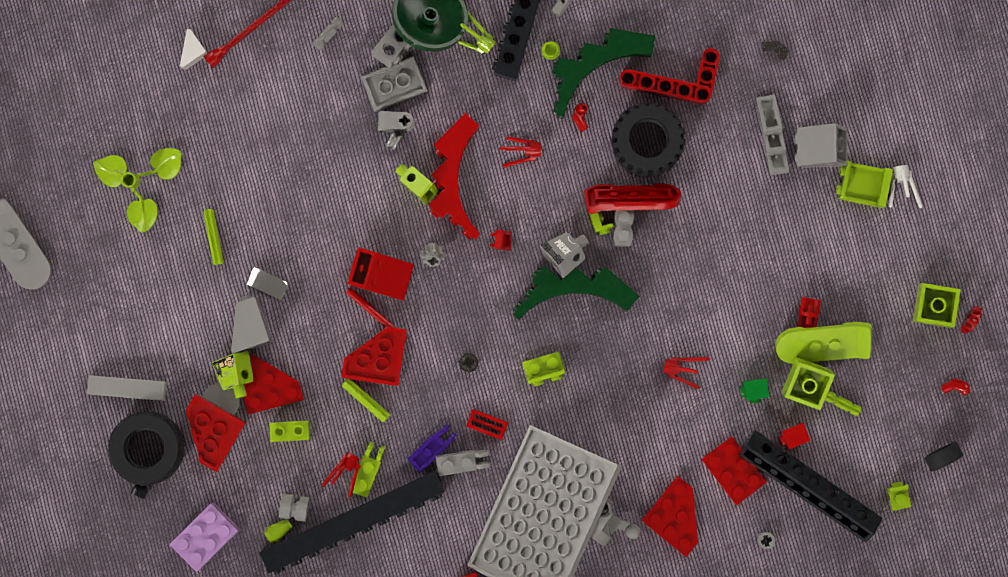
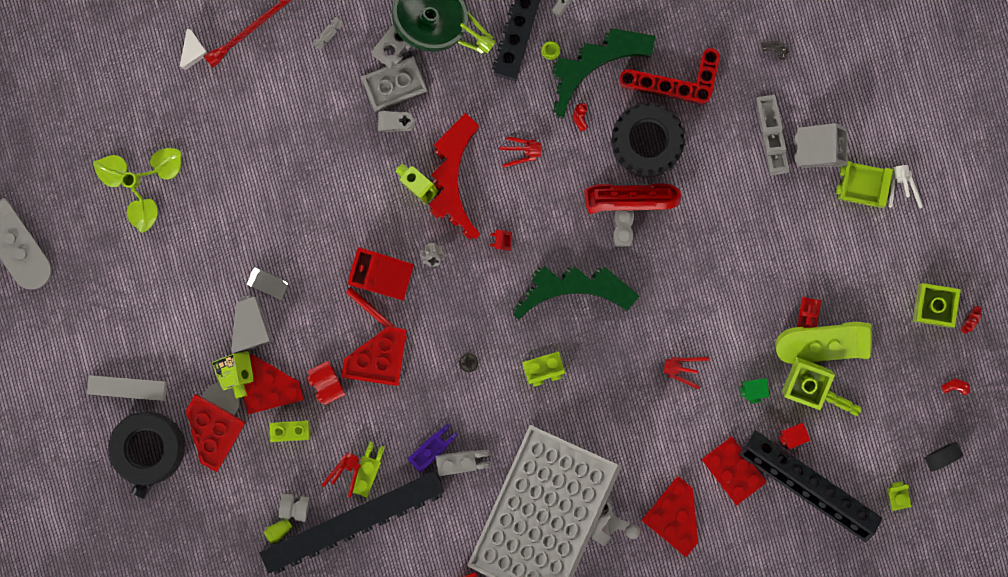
(204, 537): lavender brick -> none
(213, 237): lime axle -> none
(326, 383): none -> red brick
(366, 400): lime axle -> none
(394, 141): light grey bush -> none
(472, 418): red tile -> none
(564, 252): light grey torso -> none
(597, 219): lime bracket -> none
(760, 537): light grey bush -> none

